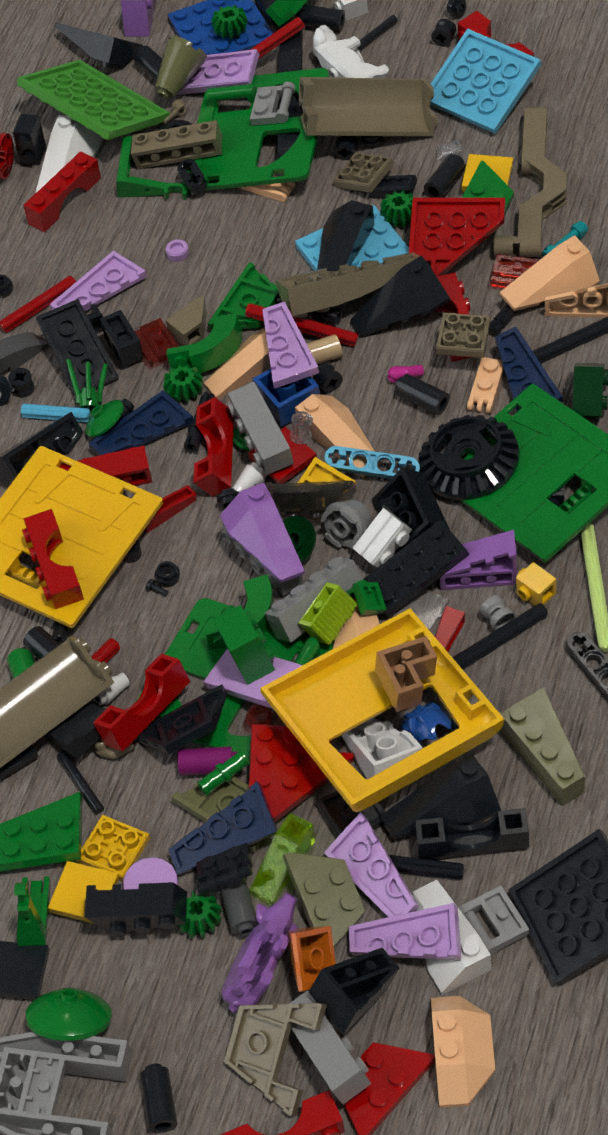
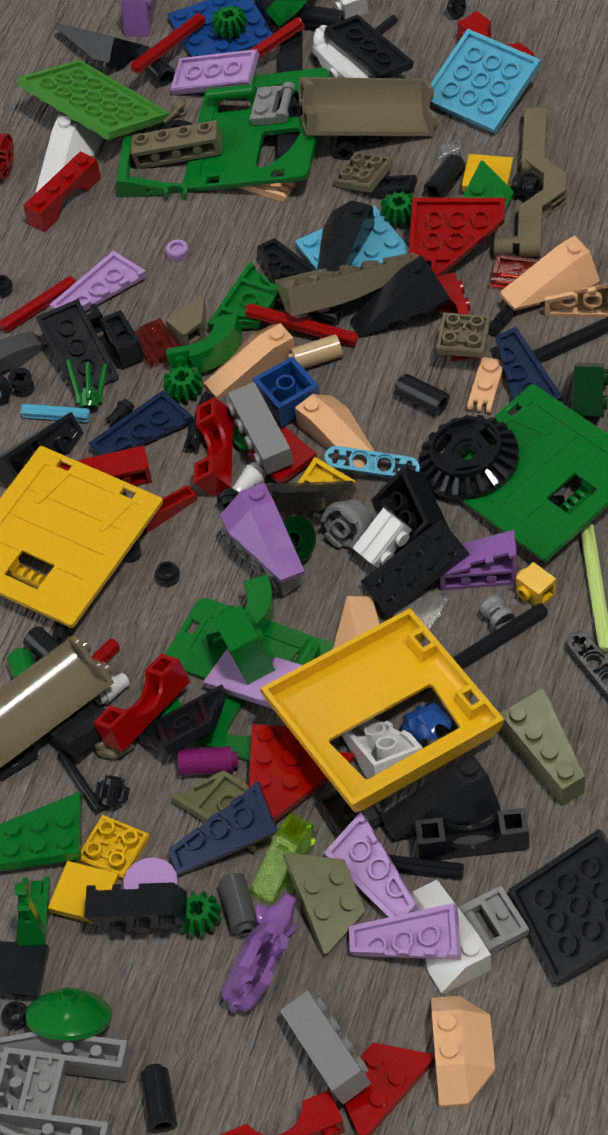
(11, 1009): none -> black plate
(29, 139): black brick -> none
(60, 580): red arch -> none
(103, 418): green dish -> none
(112, 790): none -> black gear
(151, 585): black piece -> none
(167, 43): none -> red axle
(177, 66): olive cone -> none
(195, 174): black beam -> none
(223, 772): green pin -> none
(224, 868): black plate -> none
(258, 715): clear red plate -> none
(260, 1045): dark tan wing -> none
(281, 260): none -> black wing
(286, 346): lavender wing -> none
(288, 611): light grey brick -> none
(301, 427): clear bush -> none
(309, 953): orange slope -> none
(328, 377): black wheel -> none
(328, 613): lime brick -> none
(353, 986): black wedge -> none
(368, 47): none -> black plate
(368, 597): green bracket -> none
(398, 371): dark pink arm -> none
(402, 669): medium nougat brick -> none
(443, 32): black wheel -> none
(450, 626): red piece -> none
(525, 186): none -> black wheel
(578, 229): teal bar -> none

